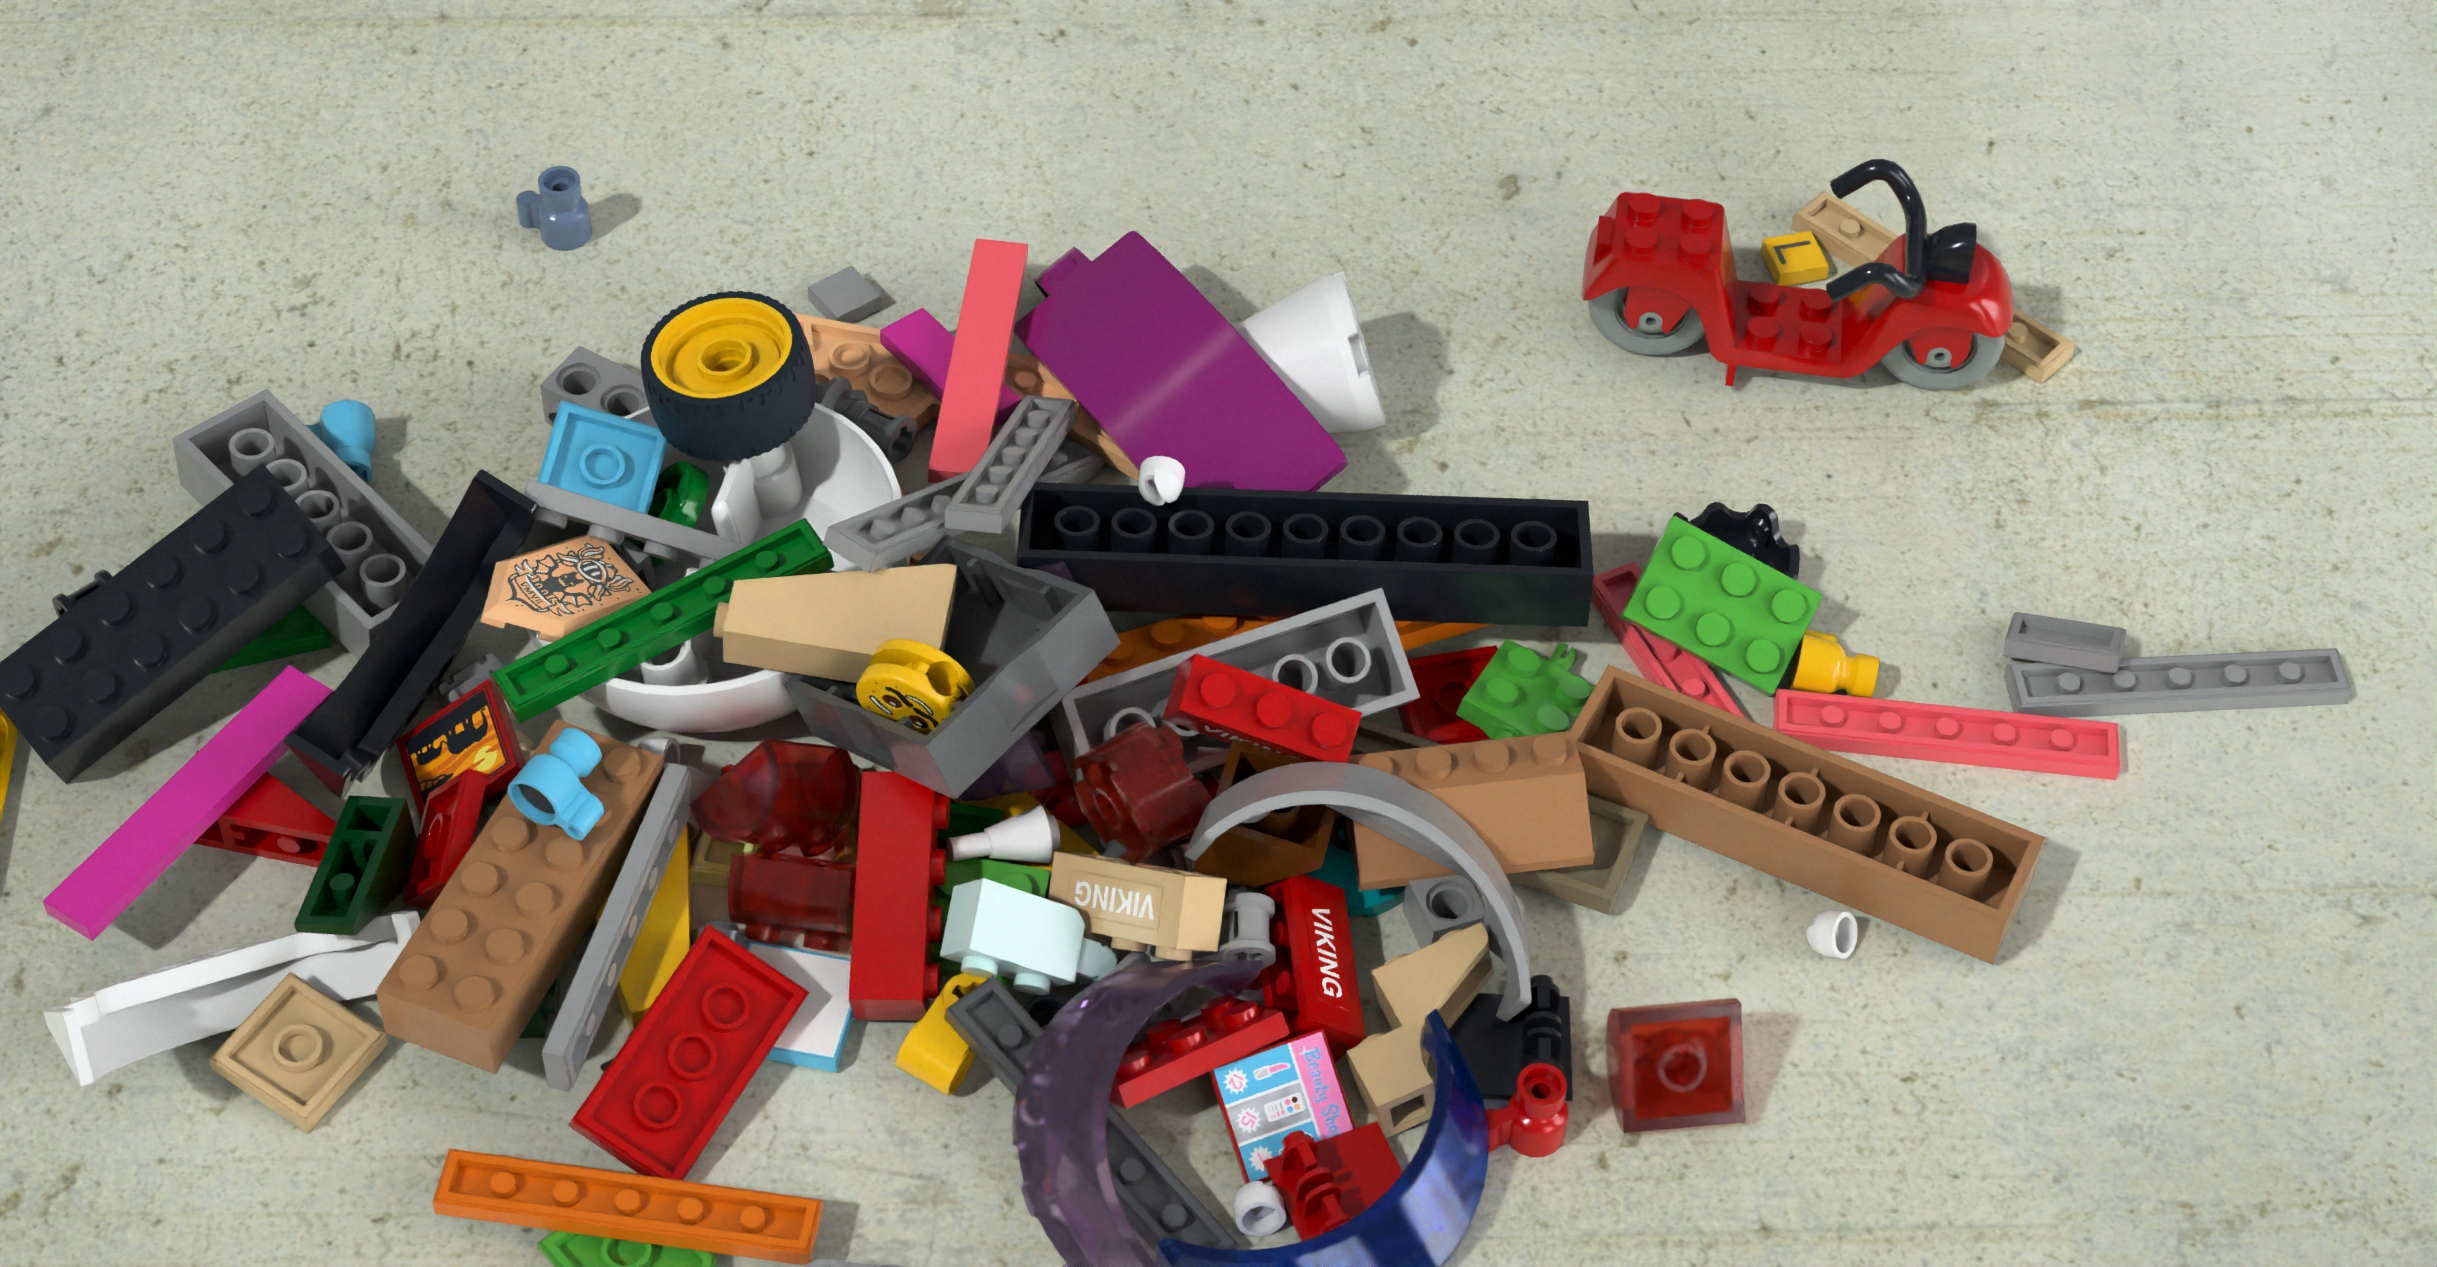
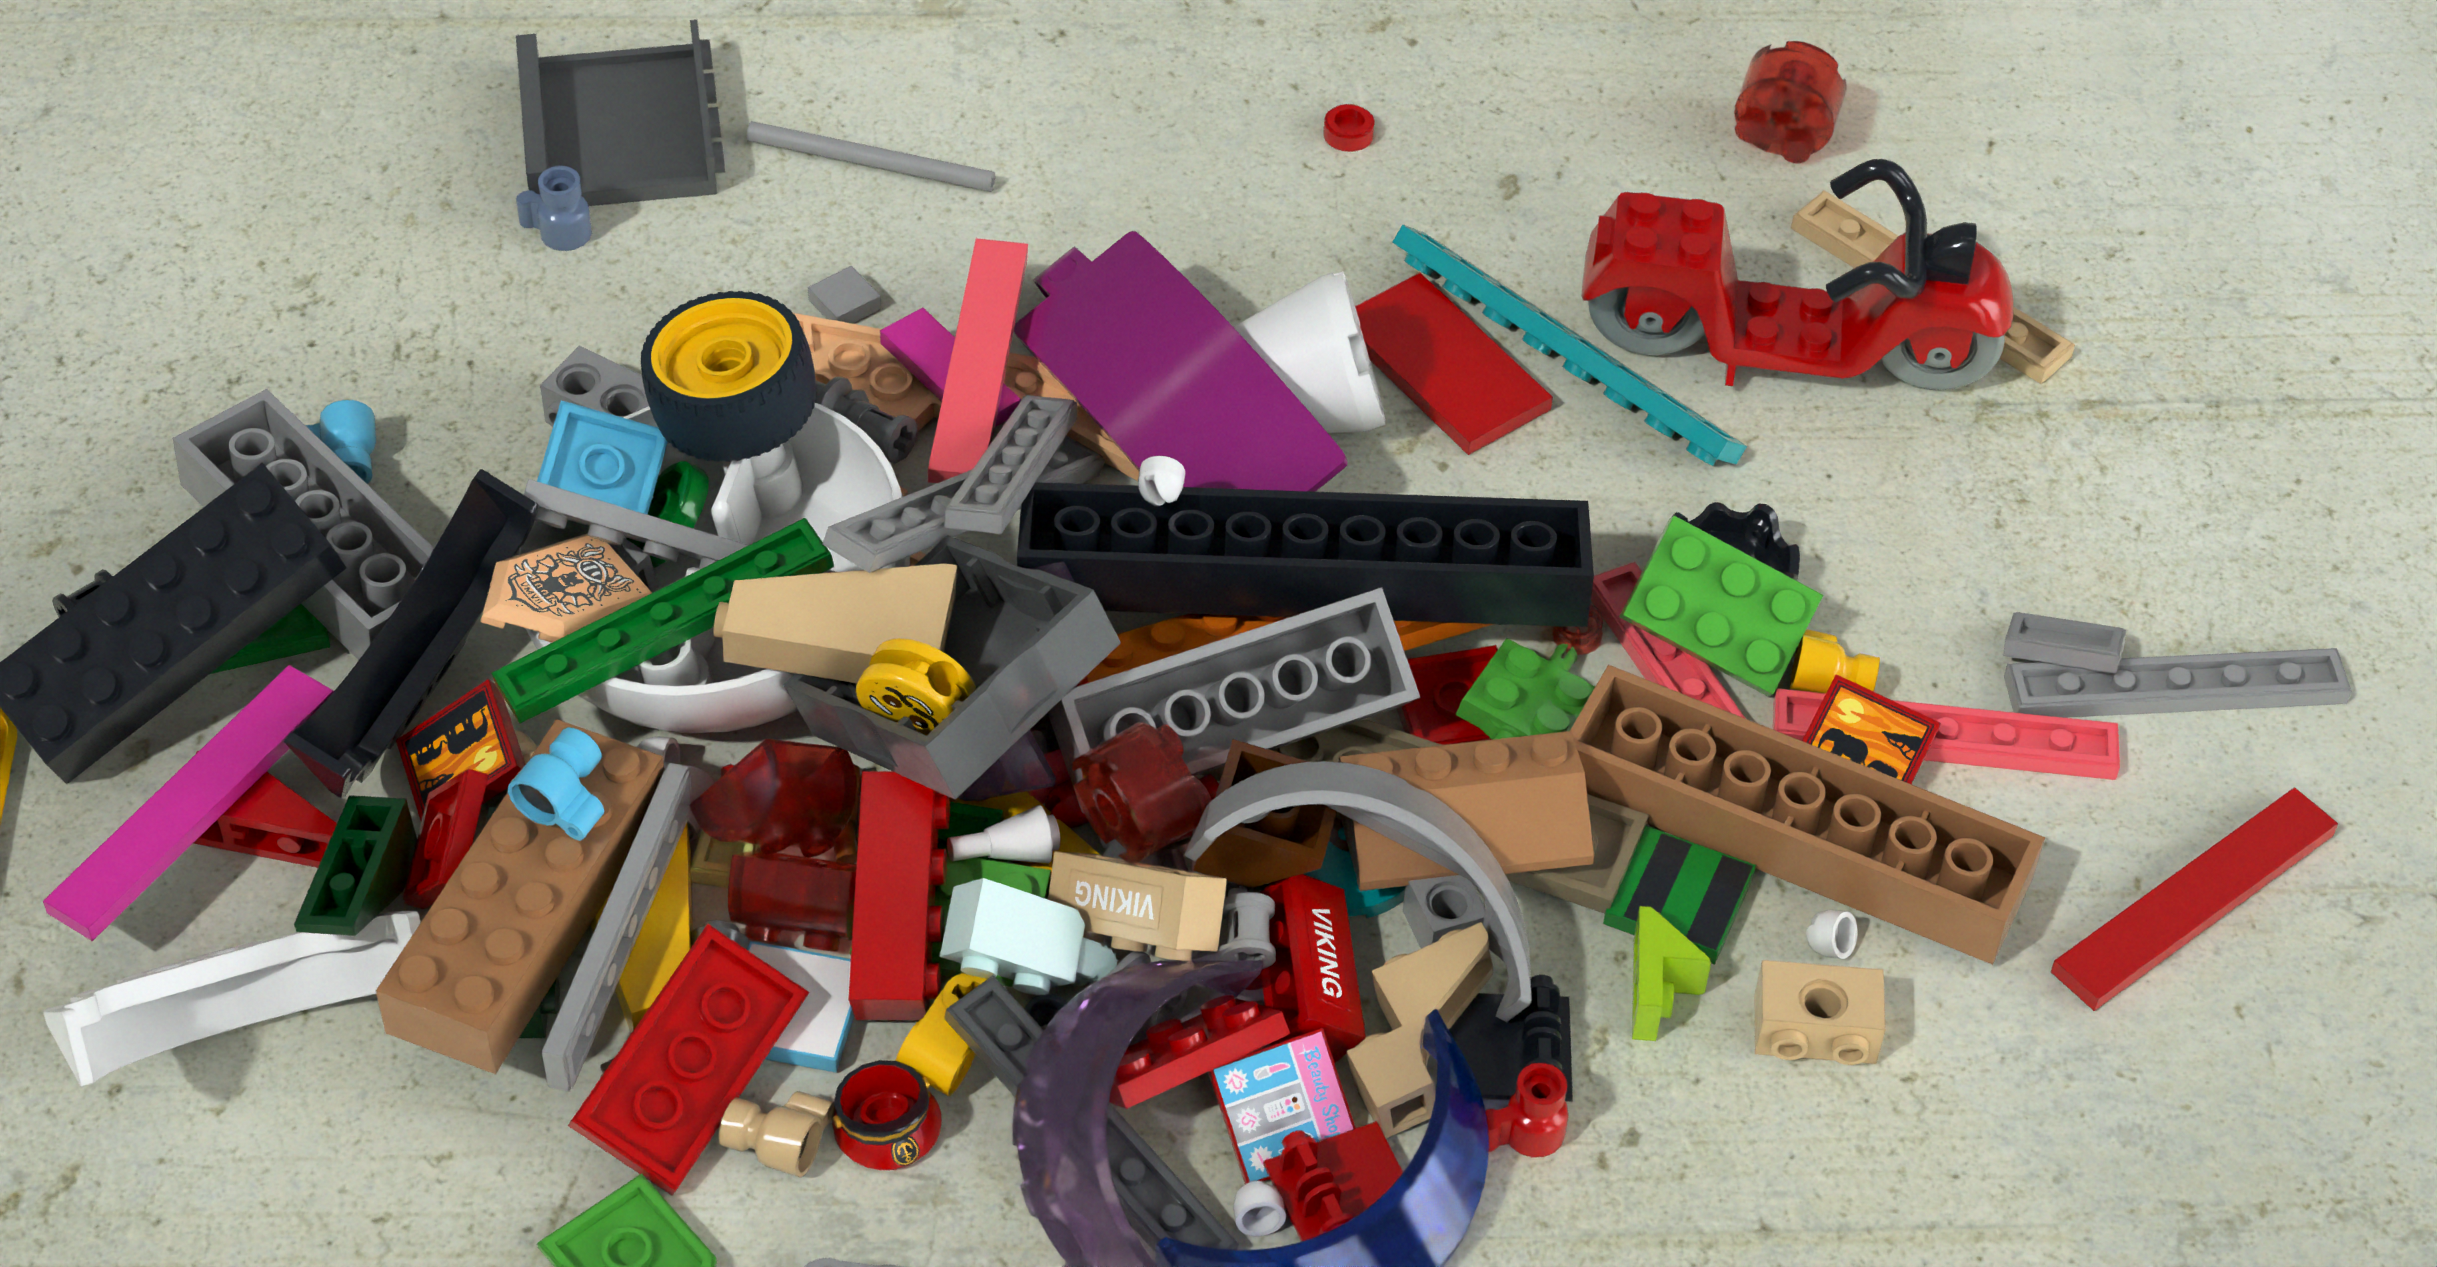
(298, 1052): tan tile -> none
(468, 678): light grey piece -> none
(623, 120): none -> dark grey panel
(628, 1207): orange tile -> none
(783, 1137): none -> tan piece
(871, 156): none -> light grey piece
(885, 1115): none -> red piece
(1259, 711): red brick -> none
(1348, 128): none -> red tile
(1448, 364): none -> red tile
(1581, 356): none -> teal plate
(1582, 642): none -> clear red bush
(1662, 966): none -> lime slope
(1676, 1064): clear red brick -> none
(1686, 885): none -> tile
(1790, 100): none -> clear red brick
(1794, 258): yellow tile -> none
(1795, 993): none -> tan brick
(1871, 730): none -> tile
(2193, 899): none -> red tile

